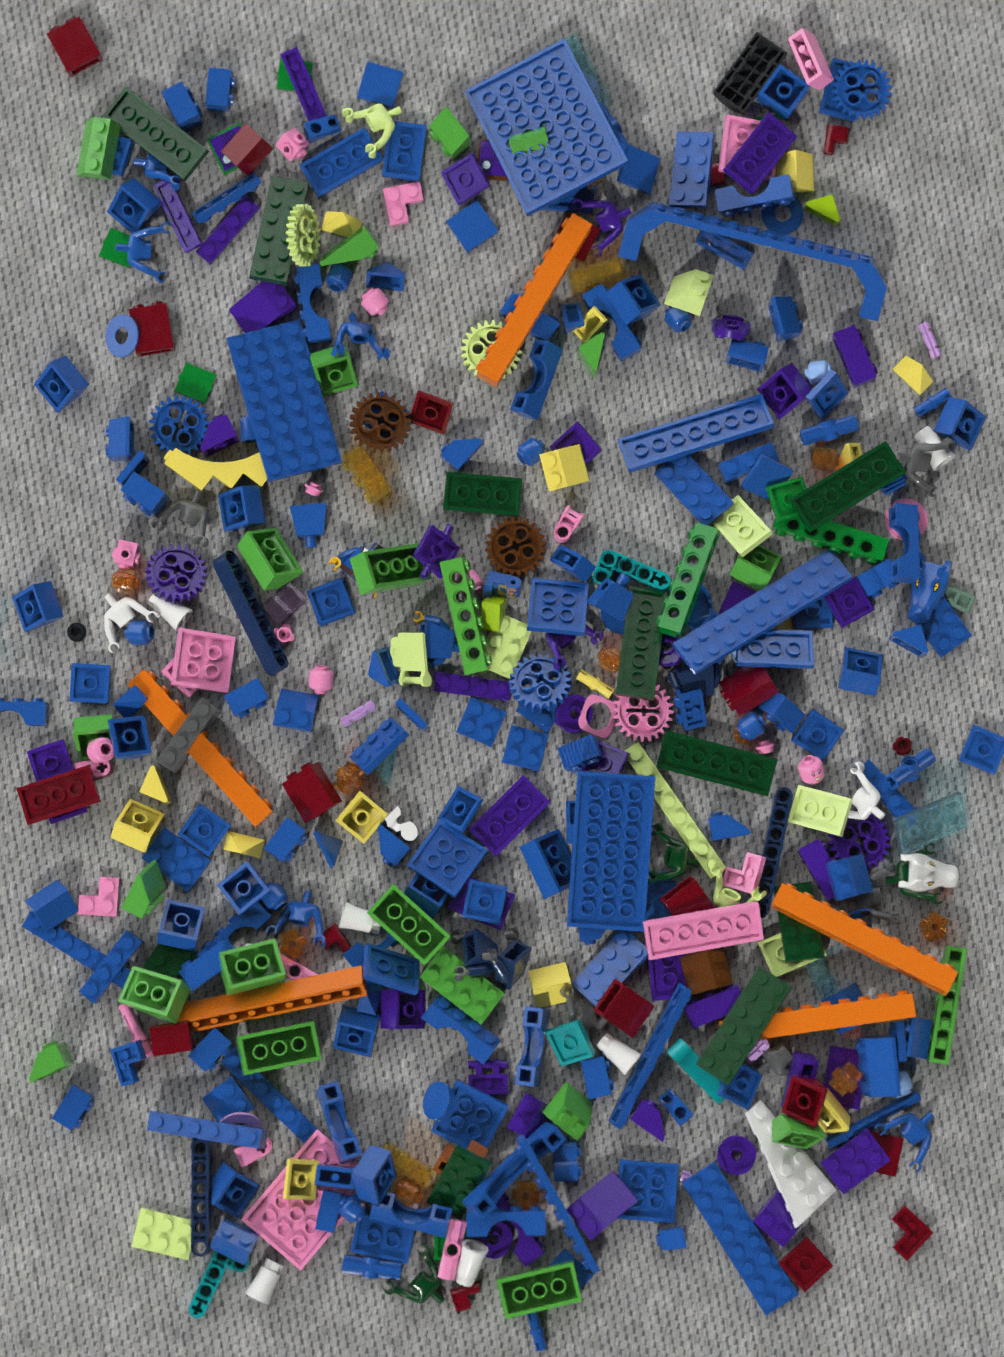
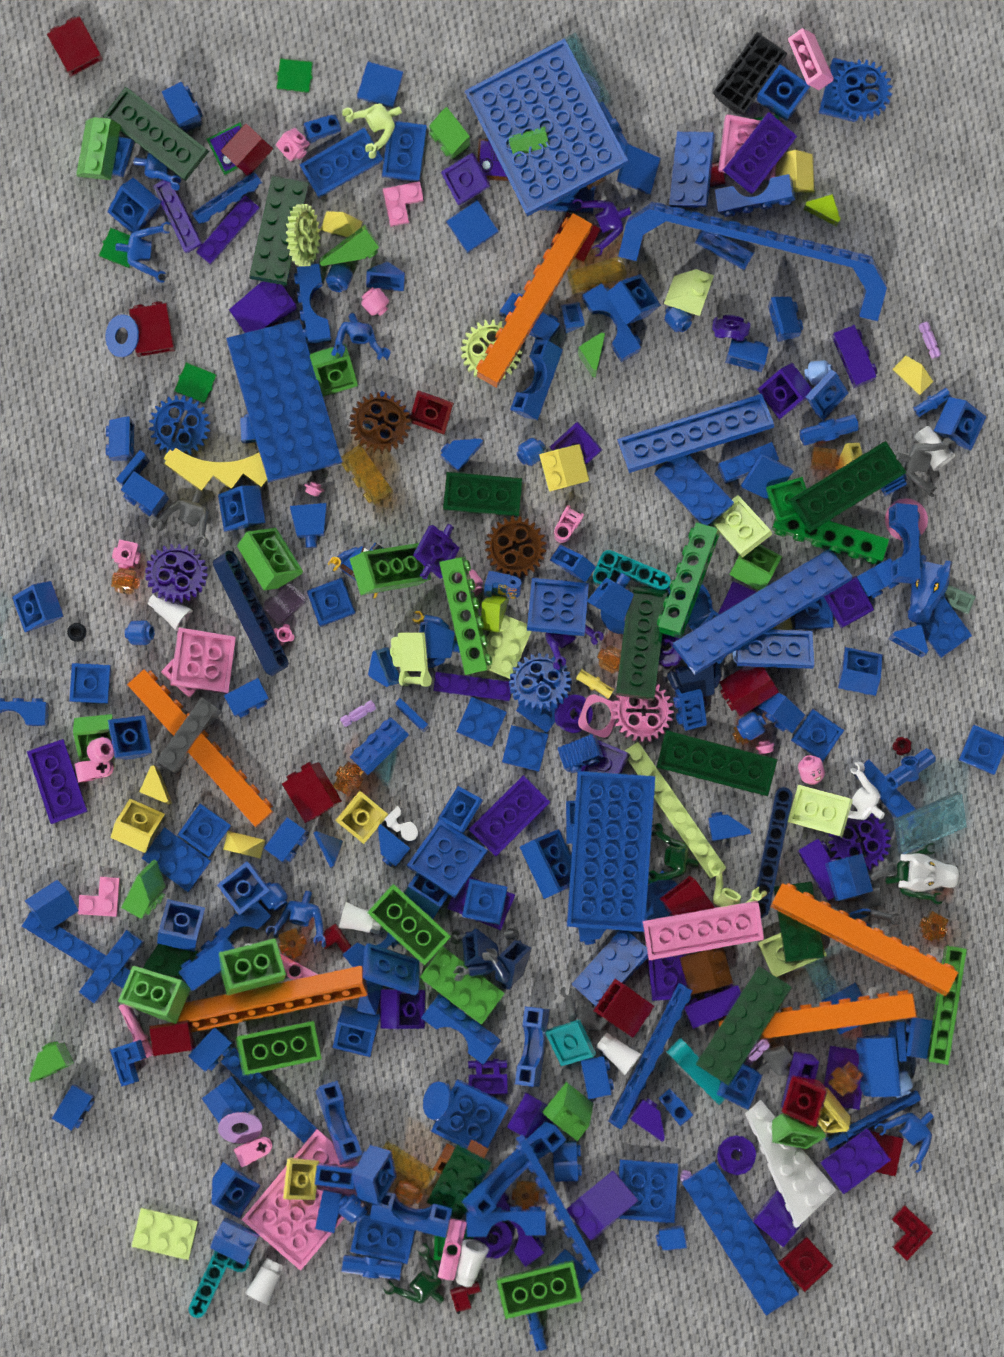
(58, 794): dark red plate -> none
(61, 383): blue slope -> none
(122, 614): white piece -> none
(130, 702): blue slope -> none
(196, 1197): dark blue beam -> none
(207, 1130): blue arch -> none
(218, 436): dark purple slope -> none
(219, 89): blue brick -> none
(296, 710): blue slope -> none
(303, 84): dark purple plate -> none
(321, 679): bright pink head -> none
(548, 982): light yellow slope -> none
(594, 322): light yellow slope -> none
(749, 877): bright pink plate -> none
(787, 226): blue gear -> none
(834, 135): dark red piece -> none

